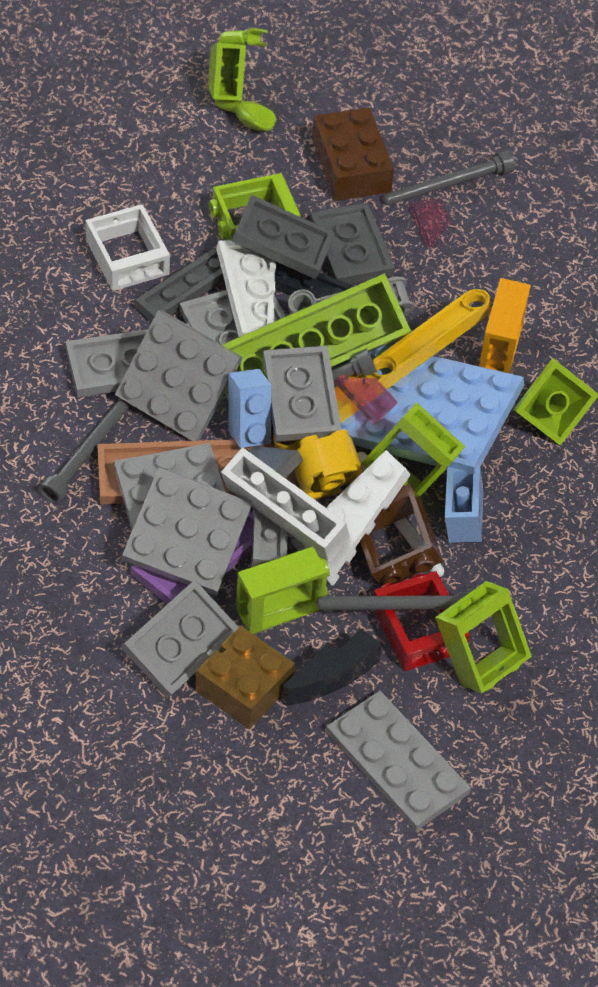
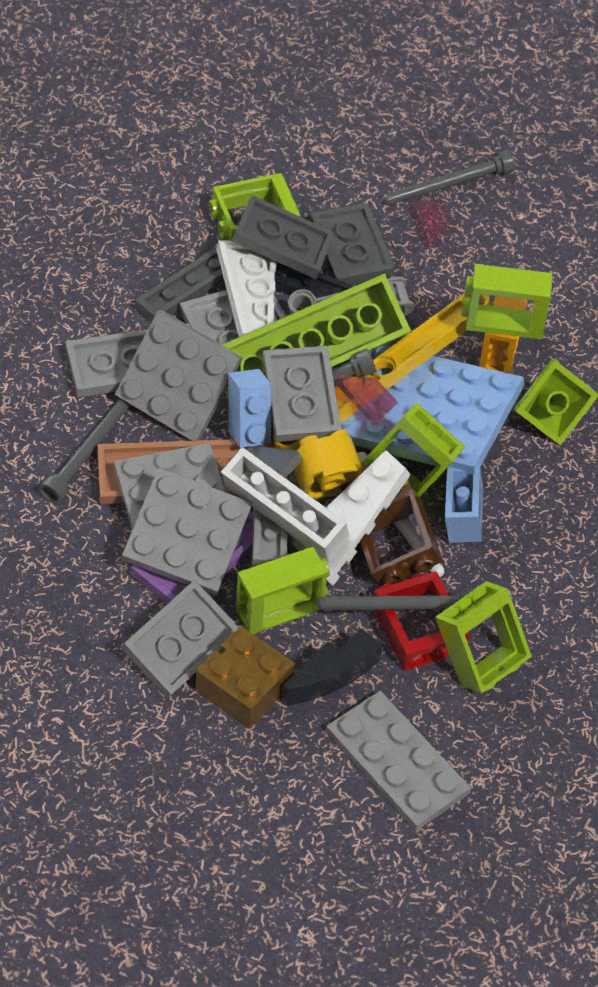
(132, 269): white window -> none
(227, 78): lime torso -> none
(352, 154): reddish brown brick -> none
(510, 284): none -> lime window

